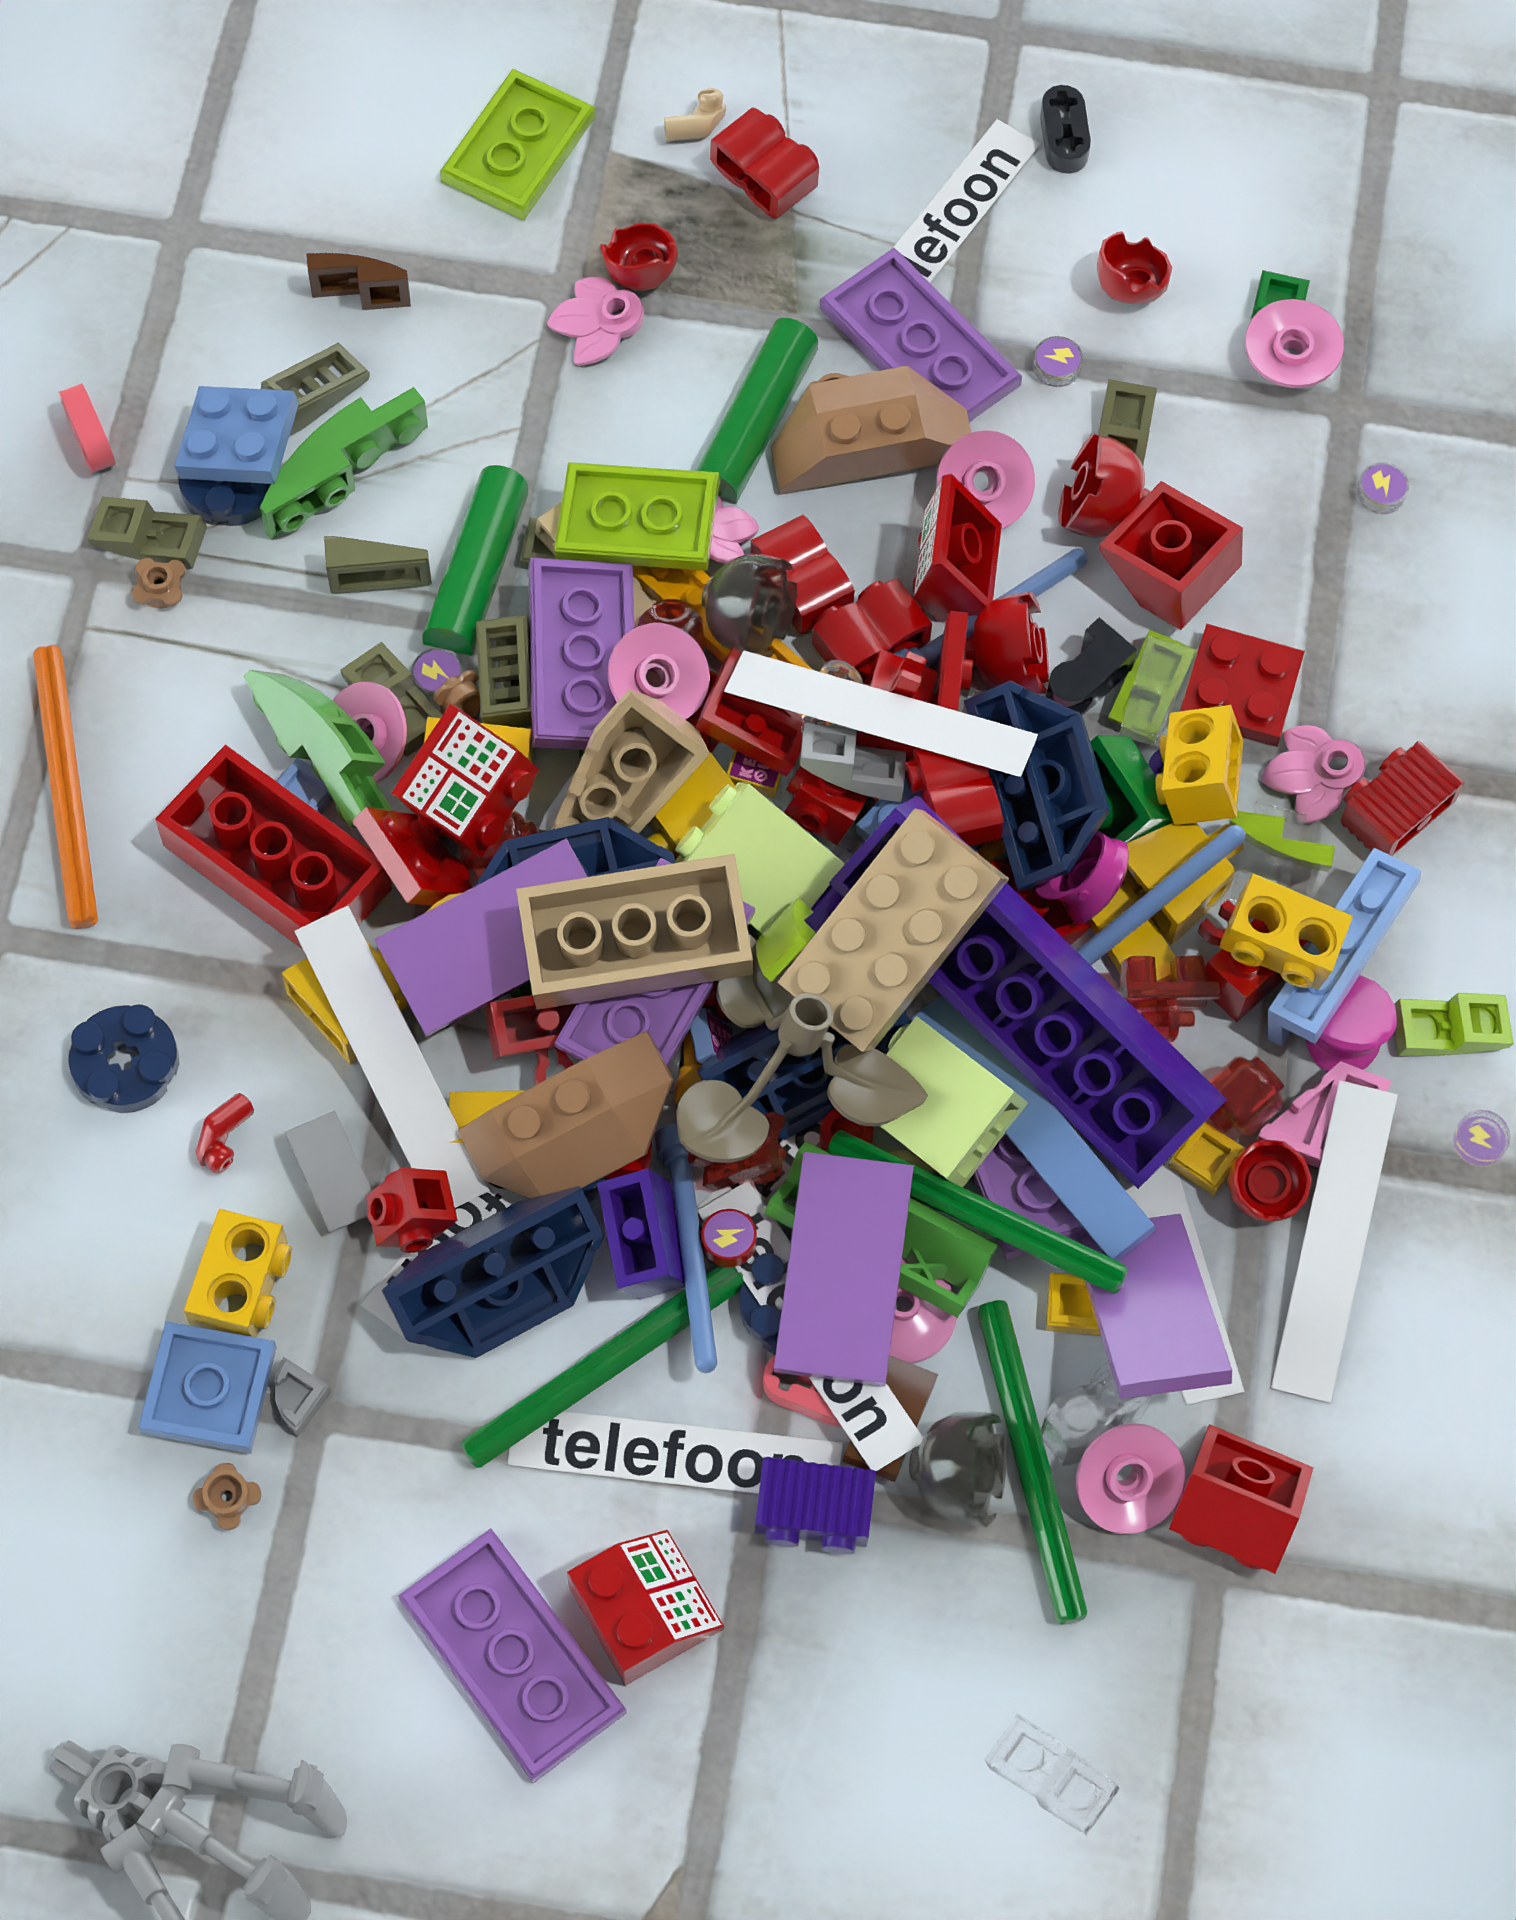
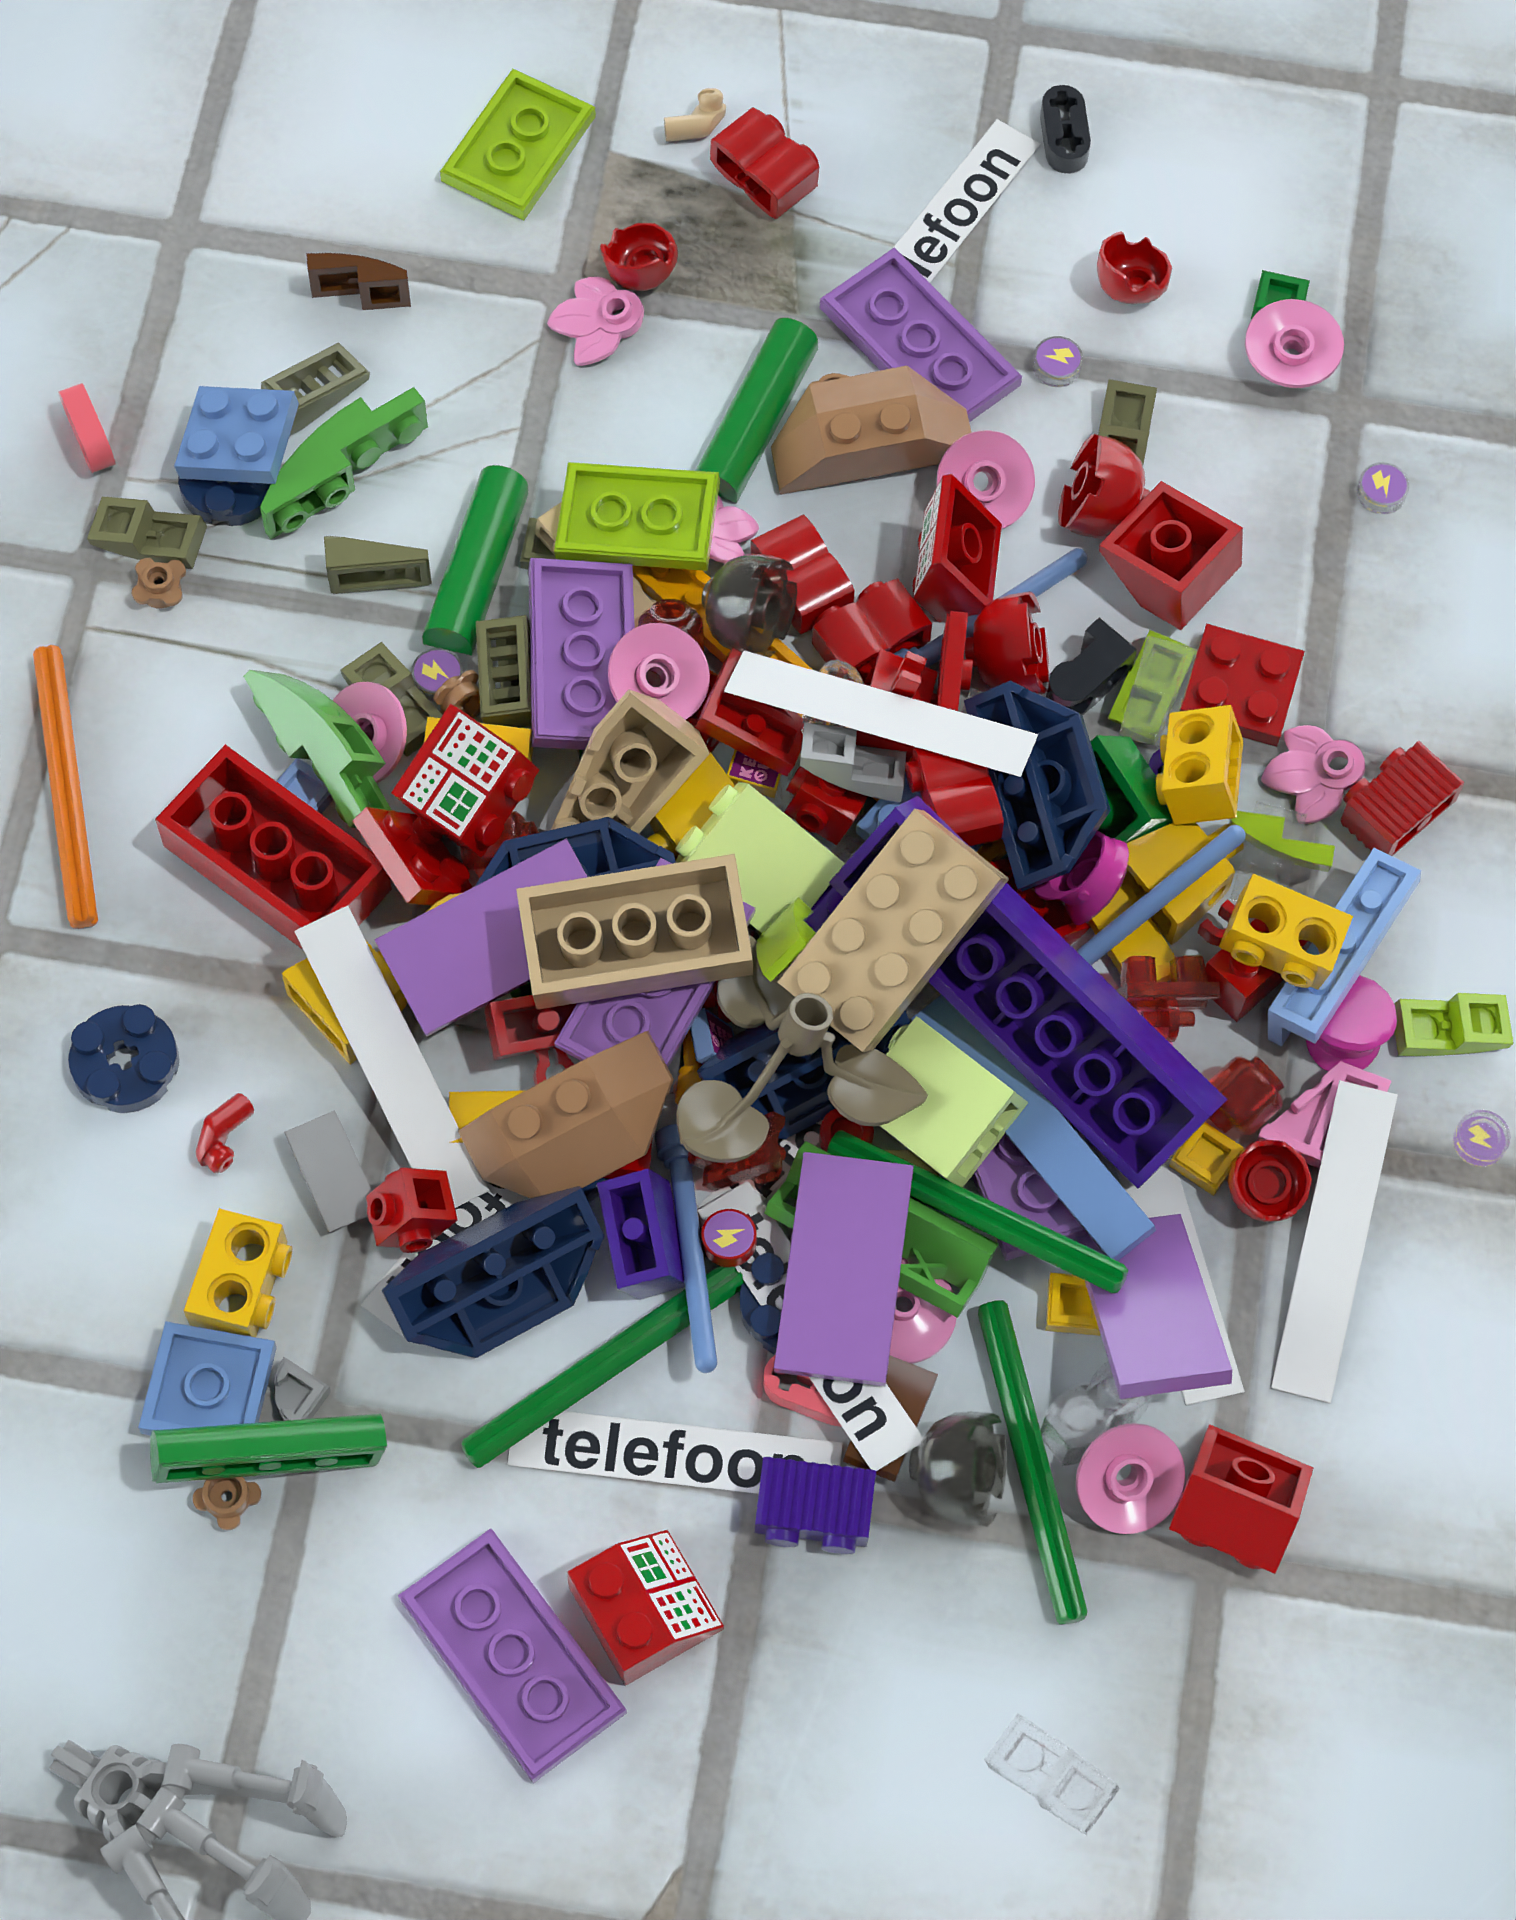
(267, 1448): none -> green brick

